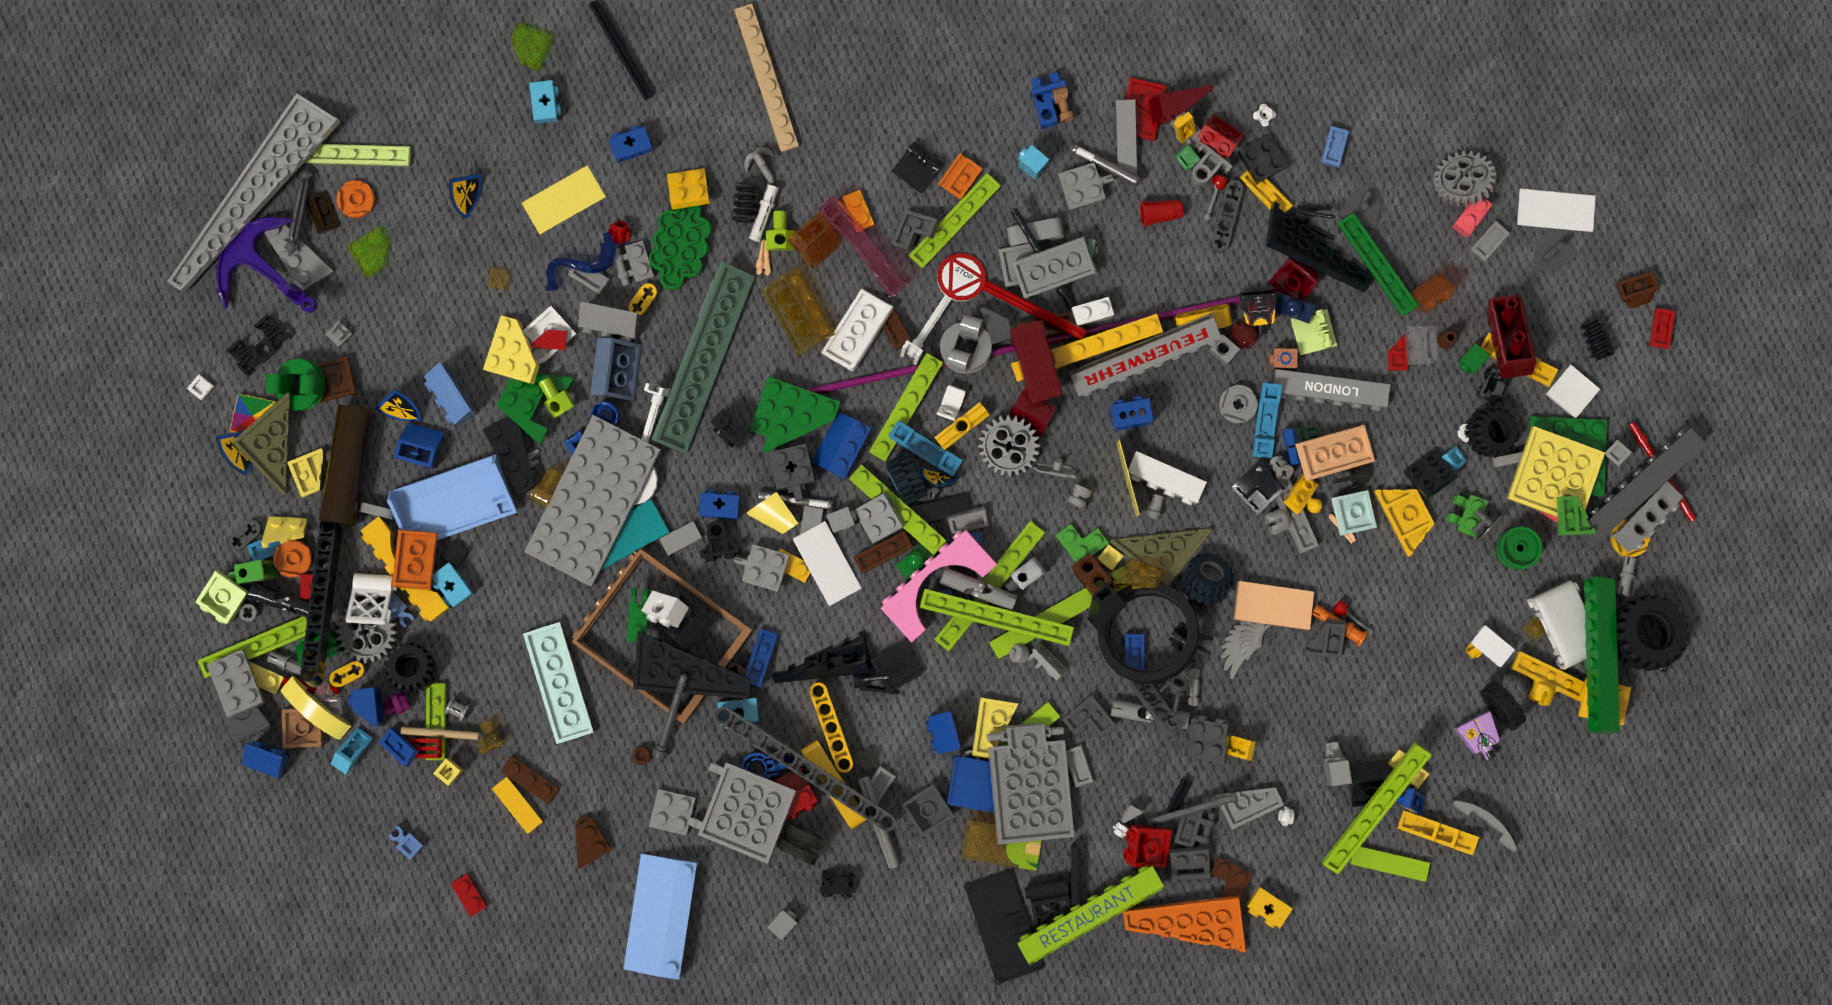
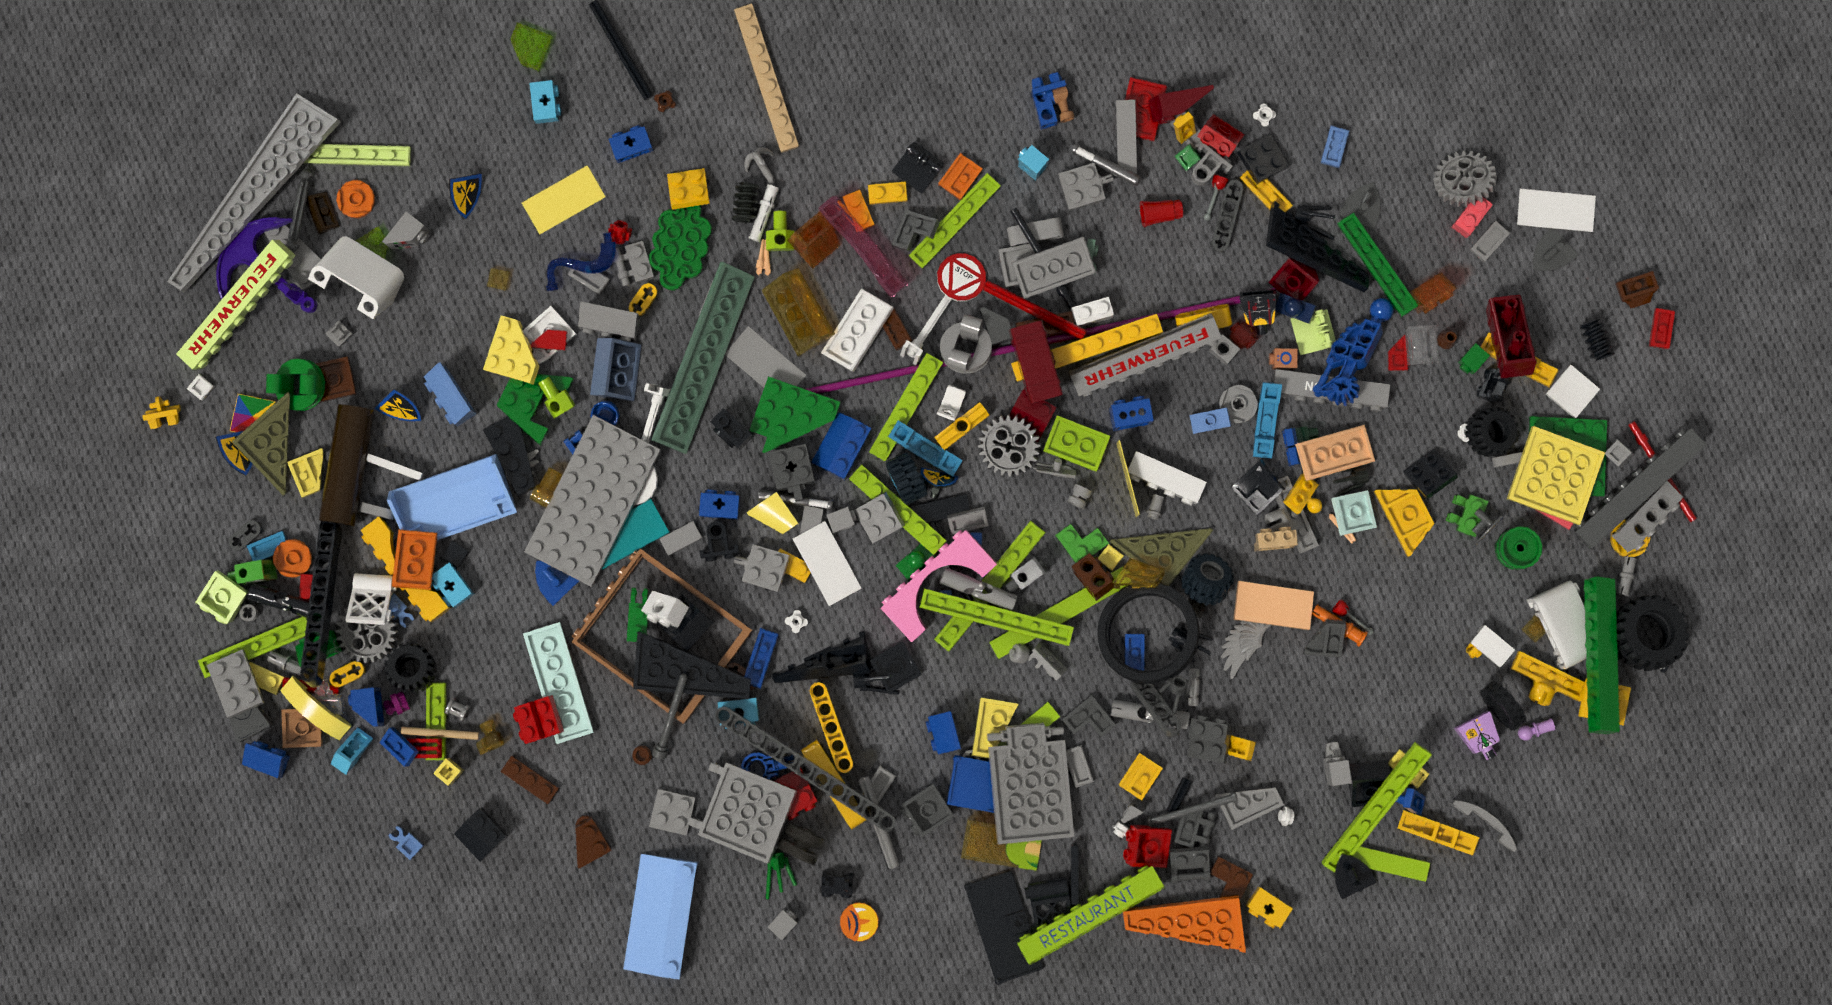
(170, 412): none -> yellow hips
(236, 304): none -> yellowish green brick
(251, 360): black piece -> none
(283, 530): light yellow wing -> none
(361, 270): none -> white windscreen
(395, 467): none -> white tile
(407, 233): none -> light grey slope
(419, 445): blue slope -> none
(469, 895): red plate -> none
(481, 834): none -> black slope
(517, 805): yellow tile -> none
(538, 719): none -> red plate
(553, 582): none -> blue shield
(664, 96): none -> reddish brown plate
(762, 360): none -> light grey piece
(777, 862): none -> green plant
(791, 621): none -> white plate
(859, 921): none -> tile
(883, 552): reddish brown plate -> none
(887, 193): none -> yellow plate
(1076, 443): none -> lime plate
(1104, 606): black slope -> none
(1140, 776): none -> yellow plate
(1210, 420): none -> medium blue plate
(1281, 539): none -> tan plate
(1283, 466): light grey bush -> none
(1344, 386): none -> blue arm
(1352, 876): none -> black shield
(1454, 458): medium azure plate -> none
(1526, 732): none -> lavender pin
(1572, 517): bright green wing -> none

